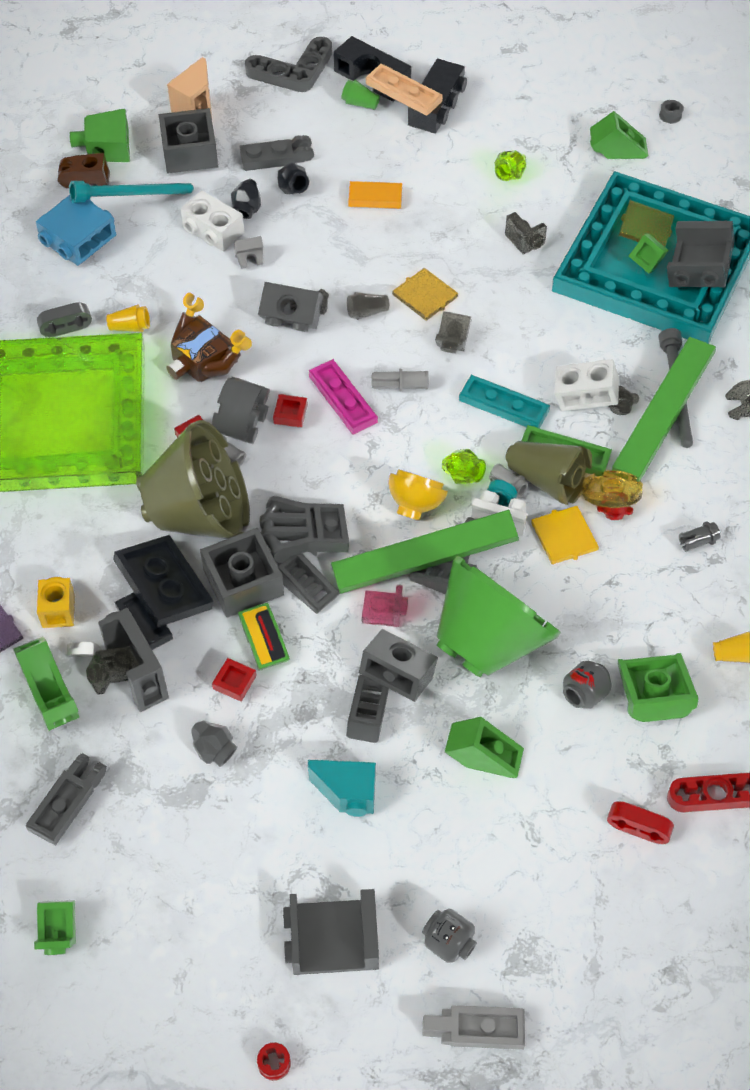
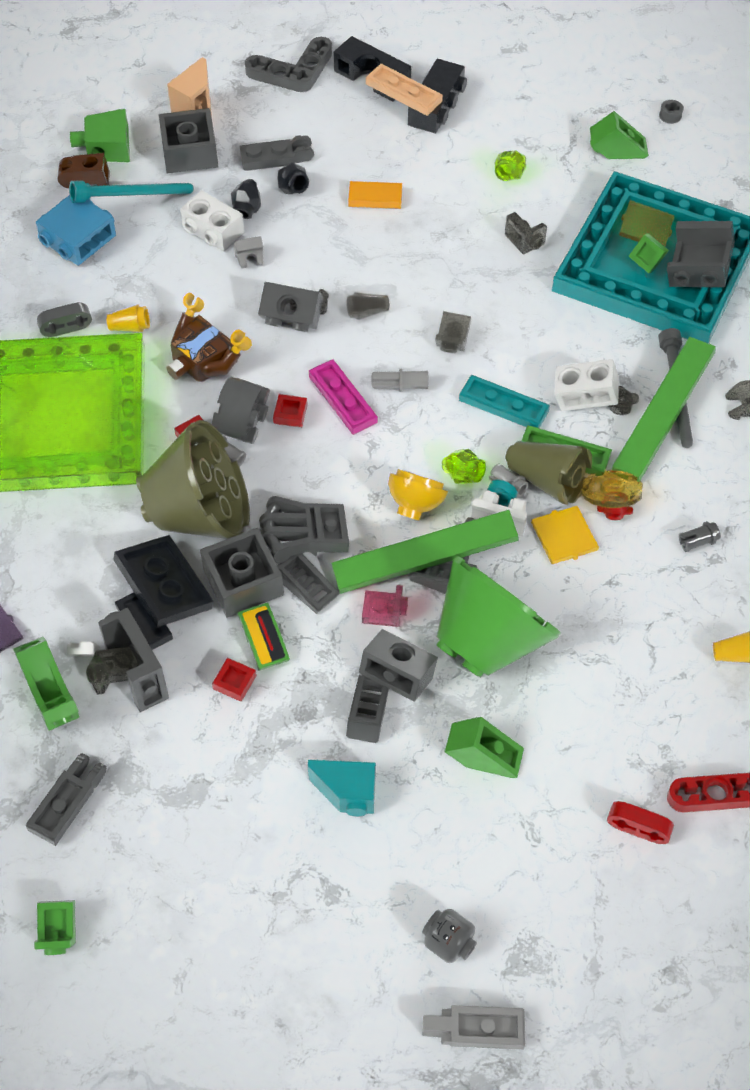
(55, 613): yellow brick -> none
(212, 742): dark grey rock -> none
(281, 1052): red bush -> none
(332, 935): dark grey panel -> none
(358, 95): bright green cone -> none
(425, 294): clear yellow piece -> none
(586, 684): dark grey head -> none
(658, 688): bright green slope -> none

